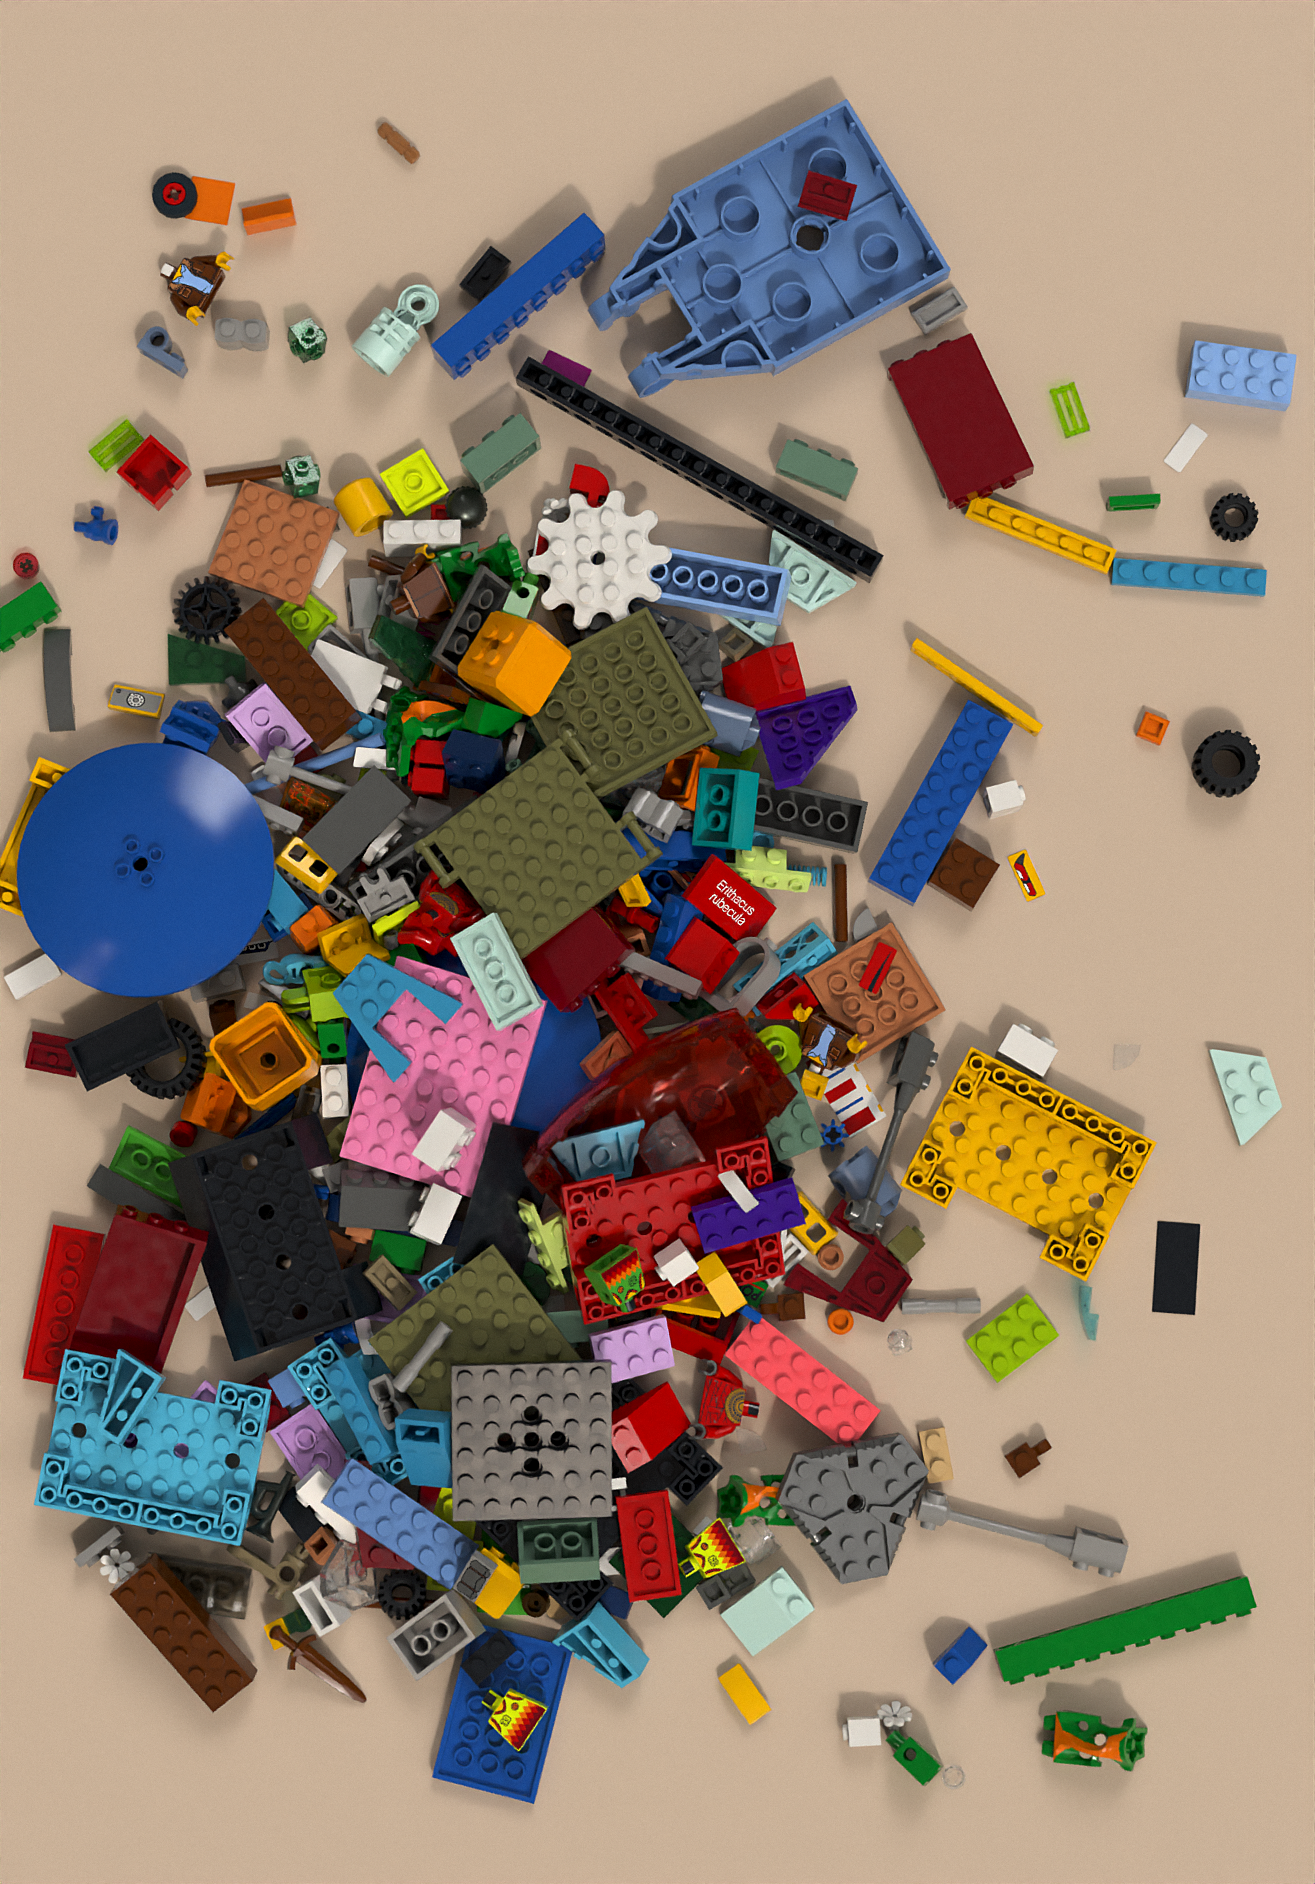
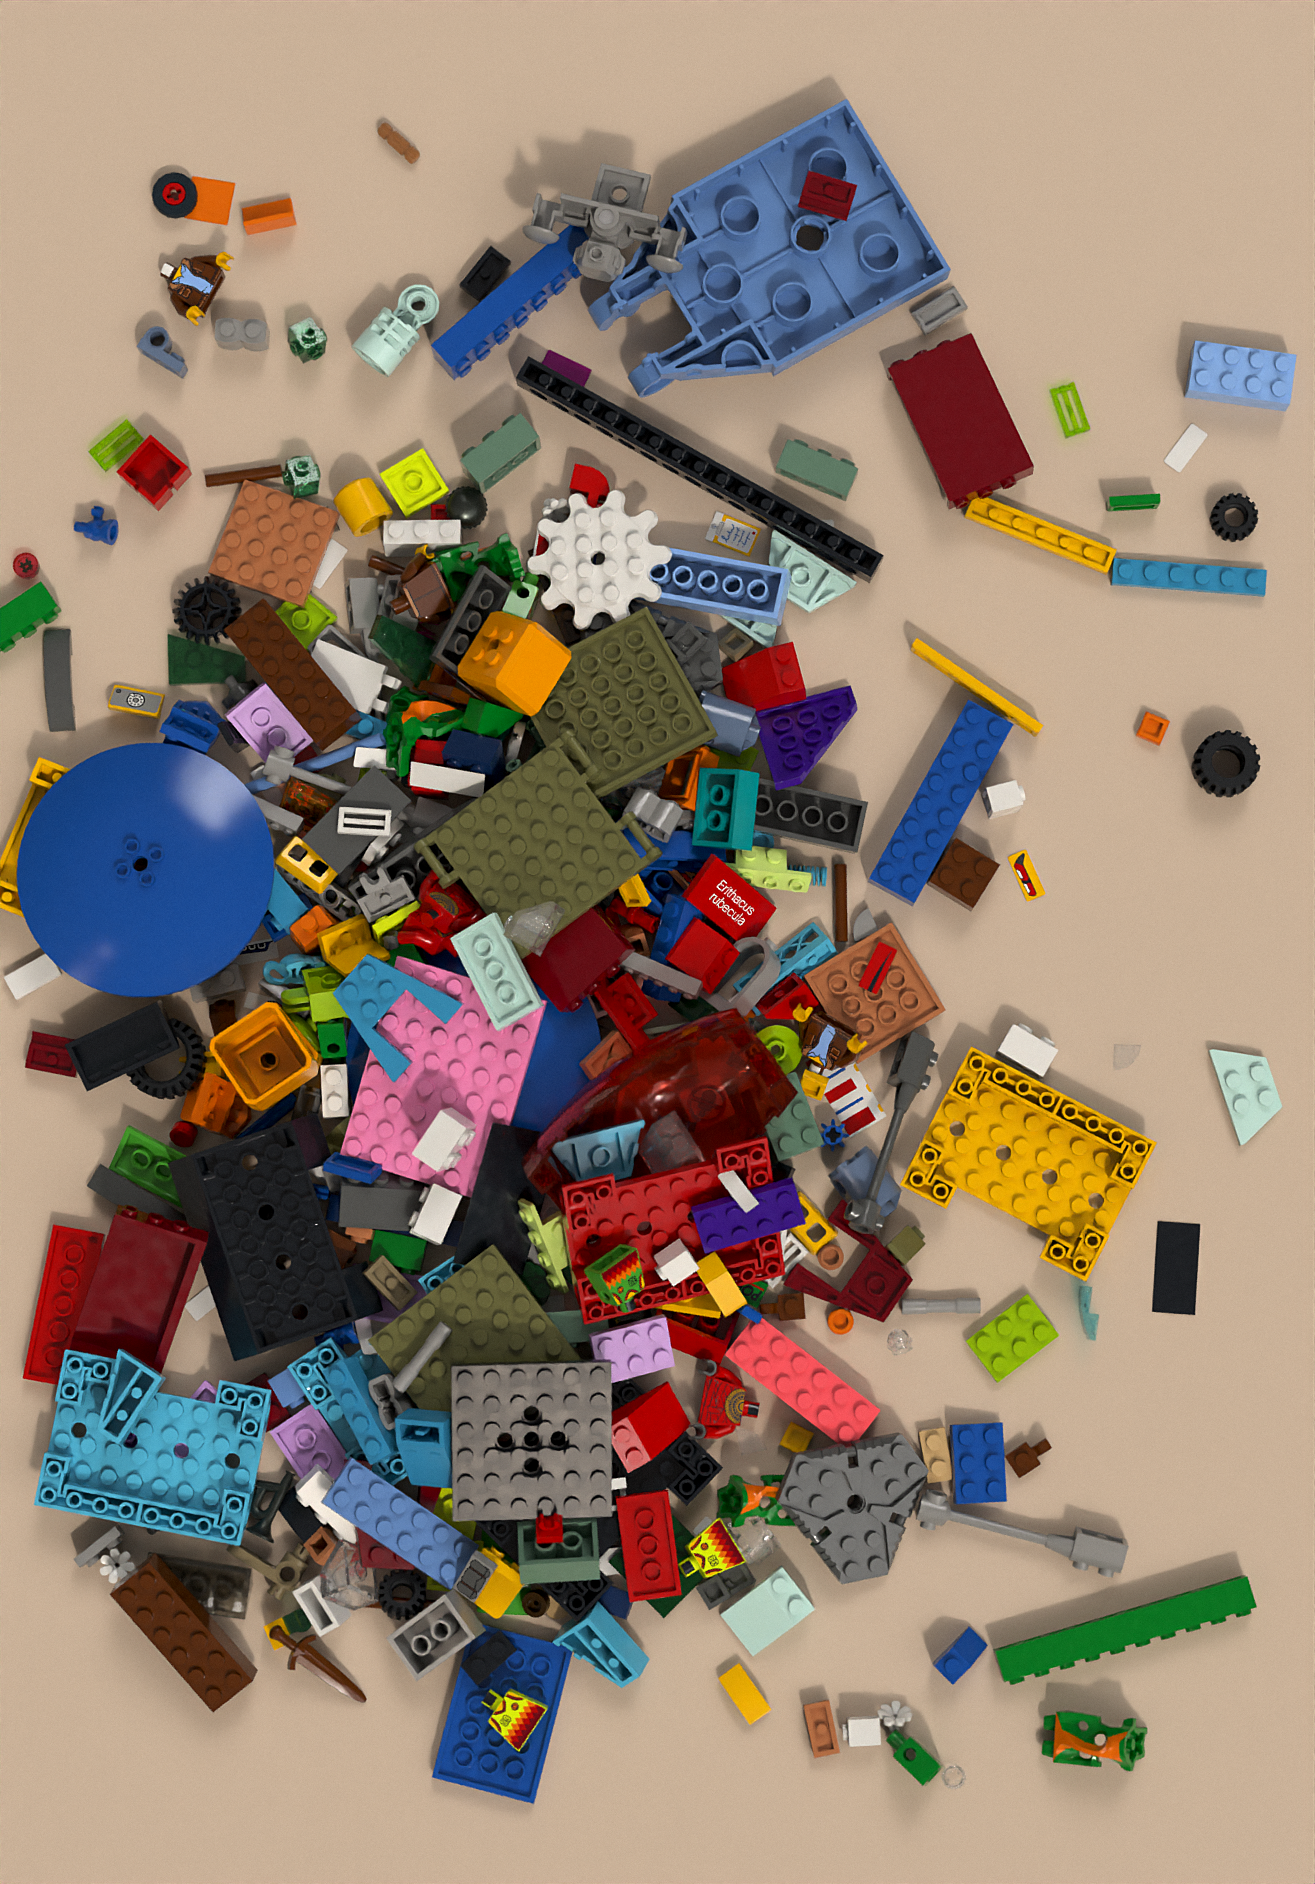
(352, 1167): none -> blue tile
(364, 811): none -> white tile
(447, 779): none -> white sticker
(534, 926): none -> clear slope
(549, 1529): none -> red tile
(609, 225): none -> light grey piece
(732, 533): none -> white sticker
(796, 1438): none -> yellow tile
(821, 1728): none -> nougat plate
(978, 1463): none -> blue plate

